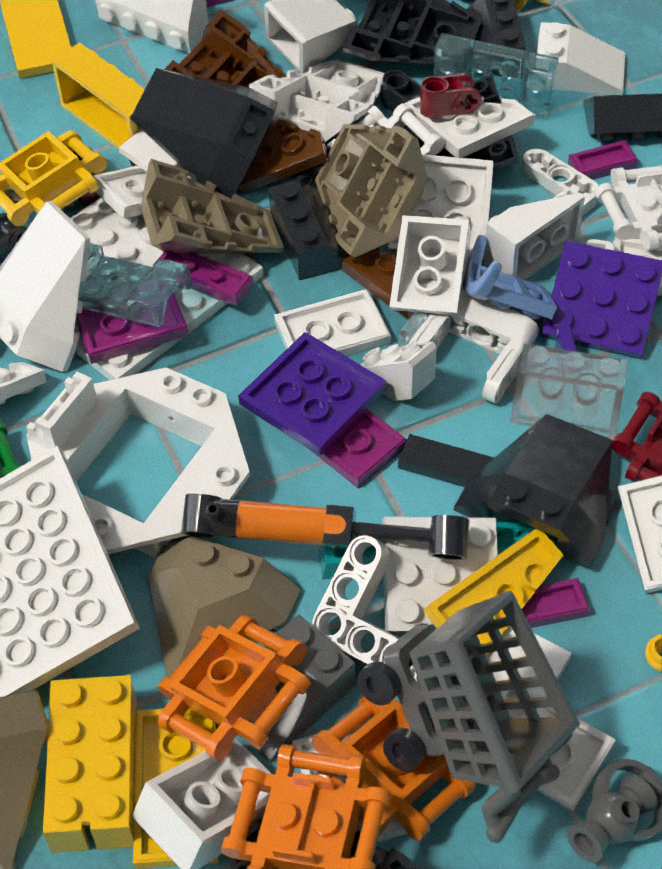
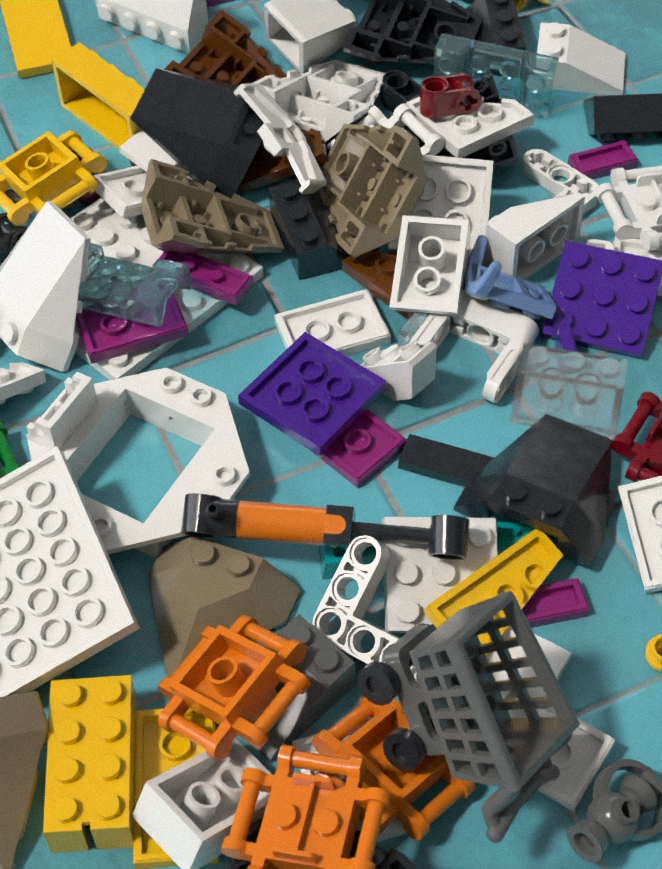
(283, 137): none -> white plate

